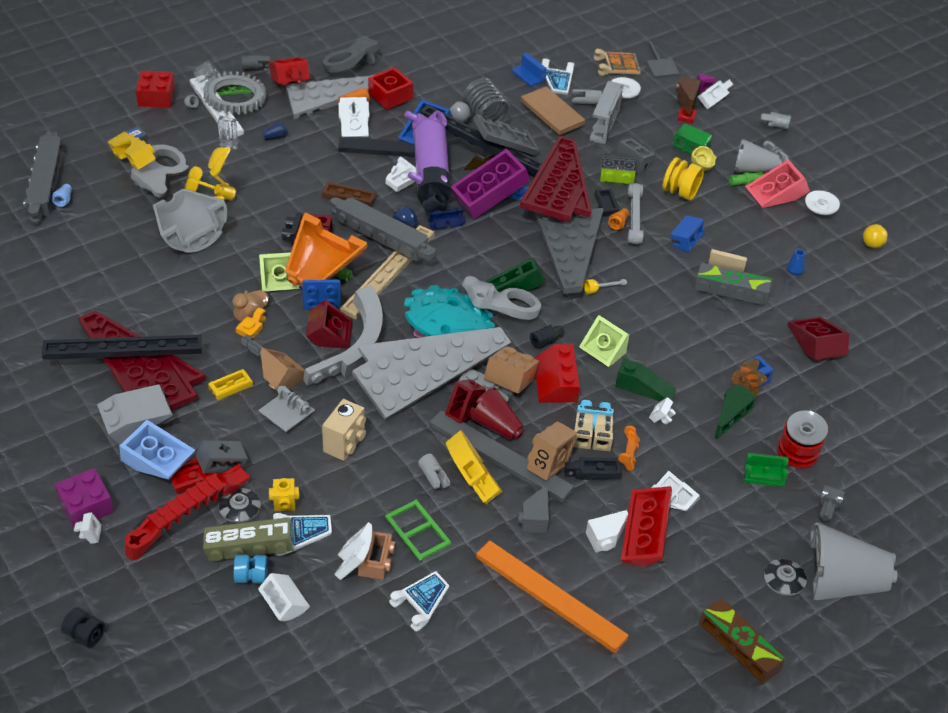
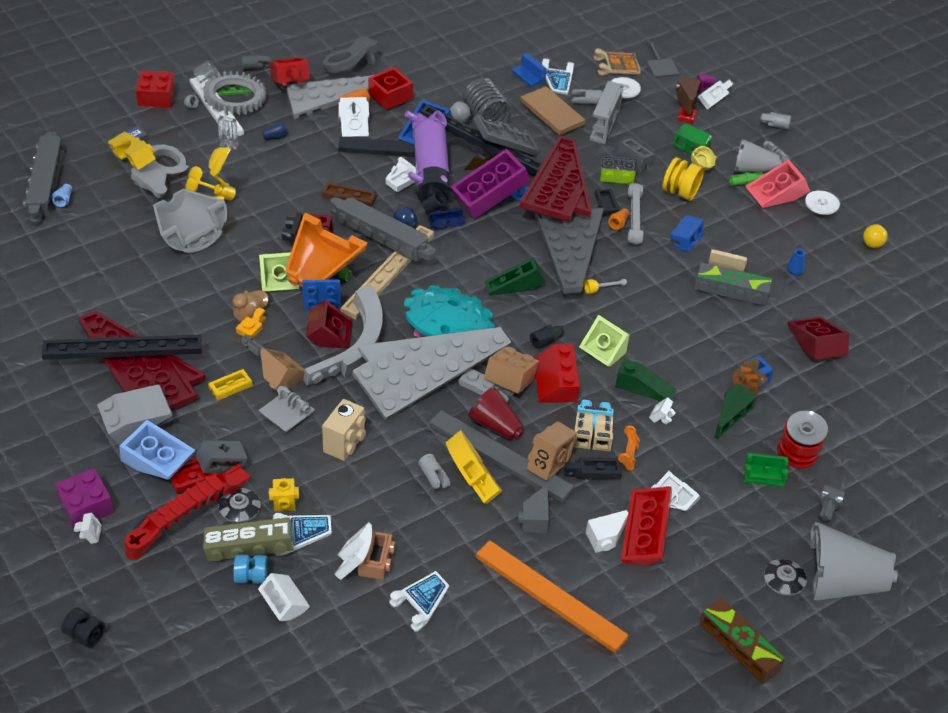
(430, 523): bright green window -> none
(463, 399): dark red torso -> none
(486, 296): light grey animal -> none

